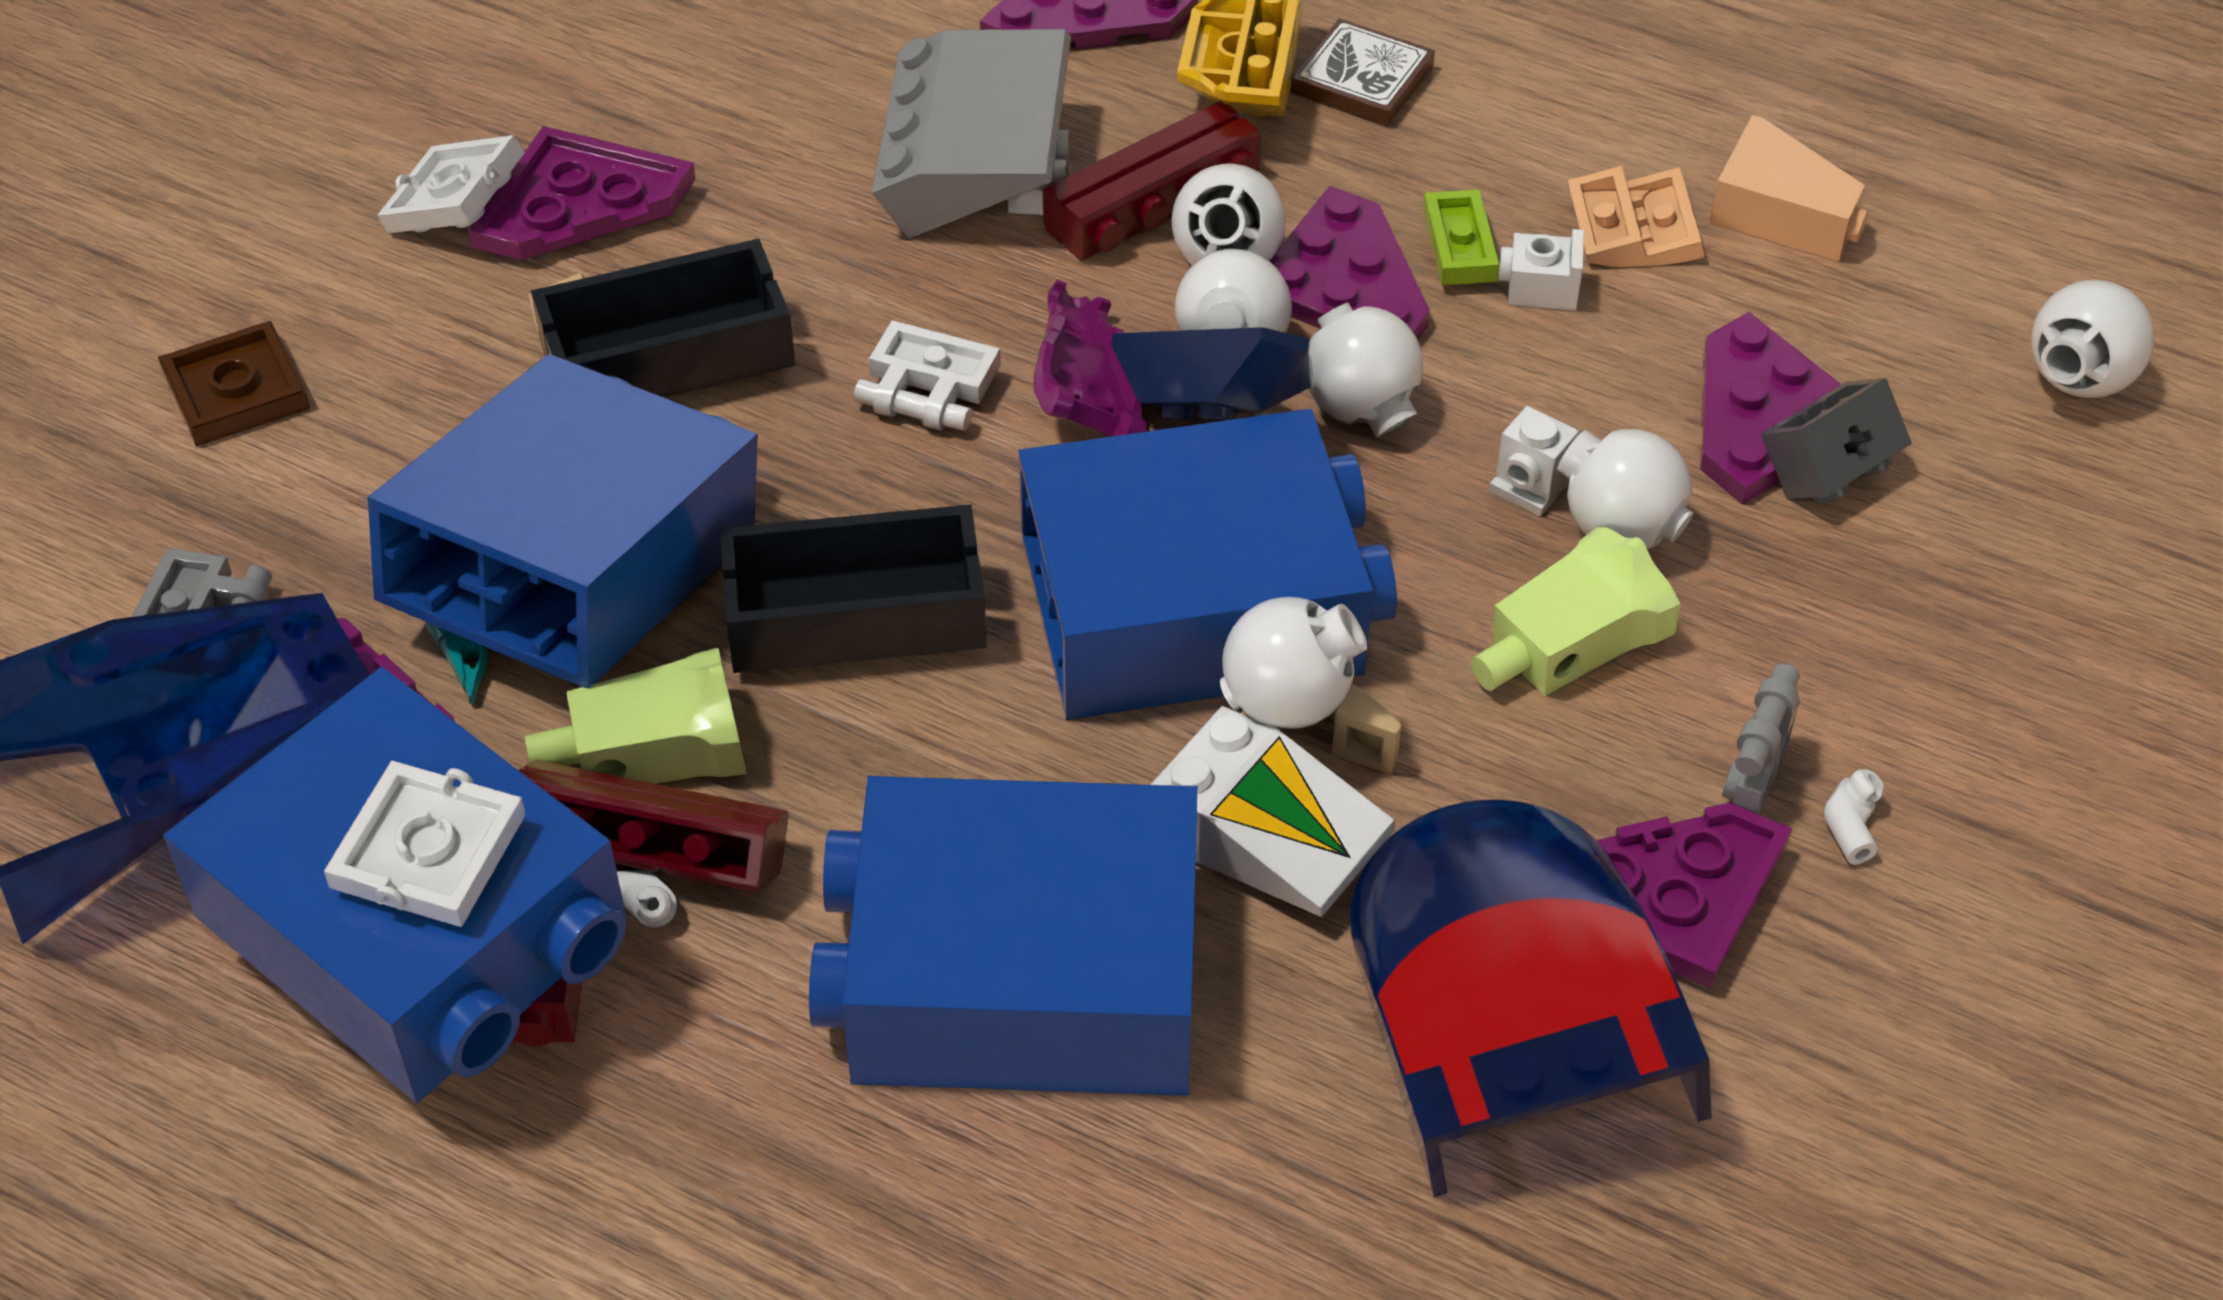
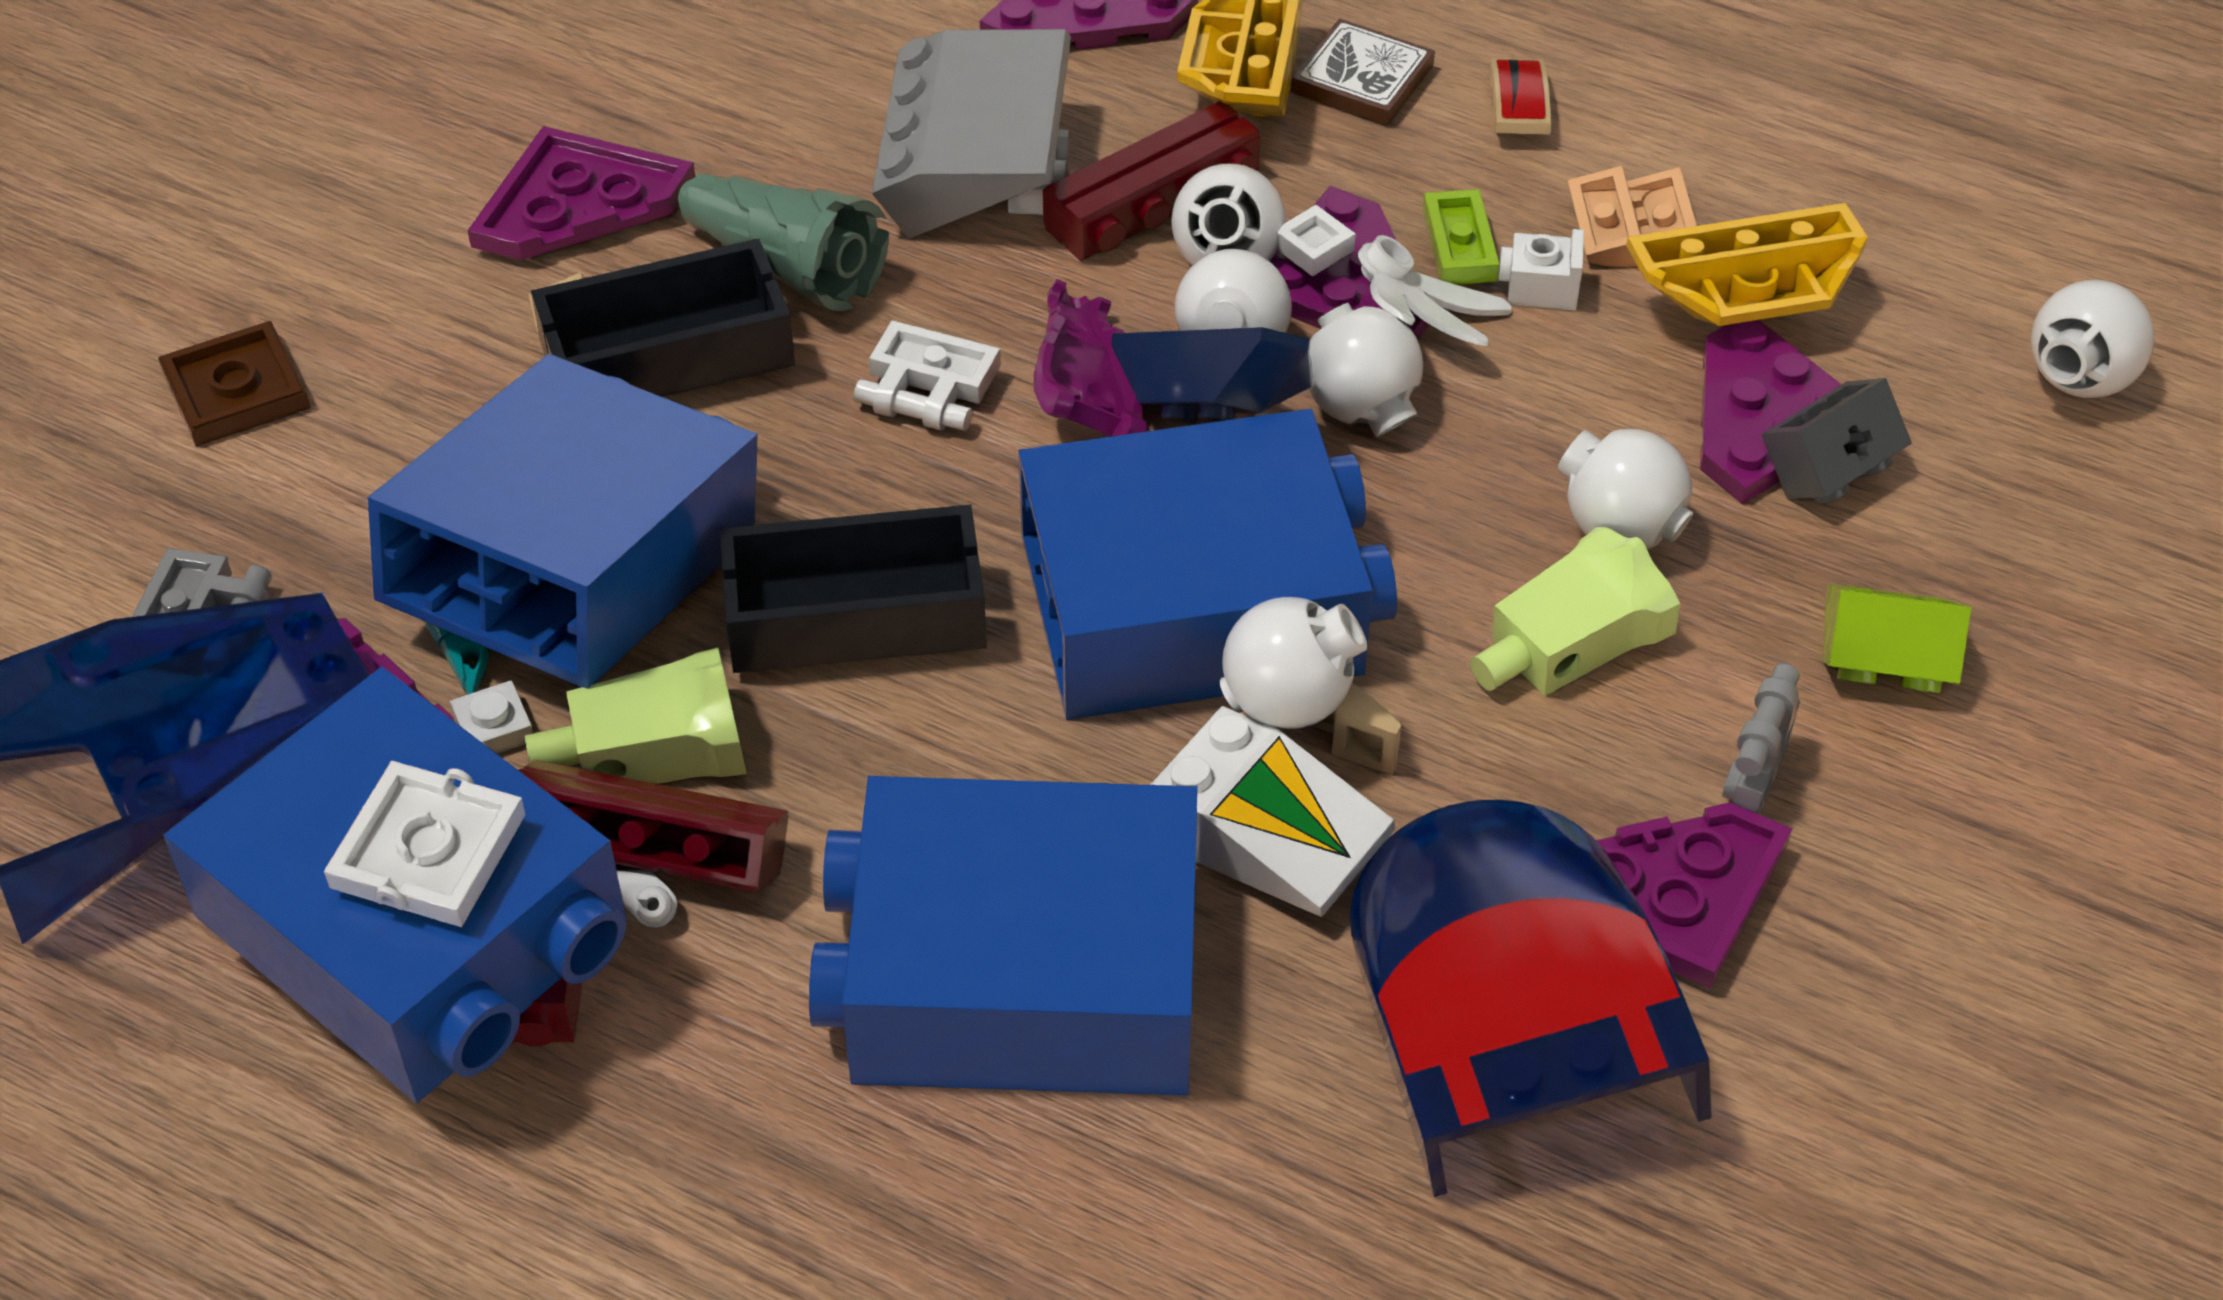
(451, 185): white plate -> none
(494, 717): none -> white plate
(814, 240): none -> sand green cone
(1315, 240): none -> white plate
(1401, 291): none -> white plant
(1520, 96): none -> slope
(1530, 460): white brick -> none
(1754, 263): none -> yellow wedge
(1788, 194): light nougat slope -> none
(1848, 812): white arm -> none
(1894, 636): none -> lime slope

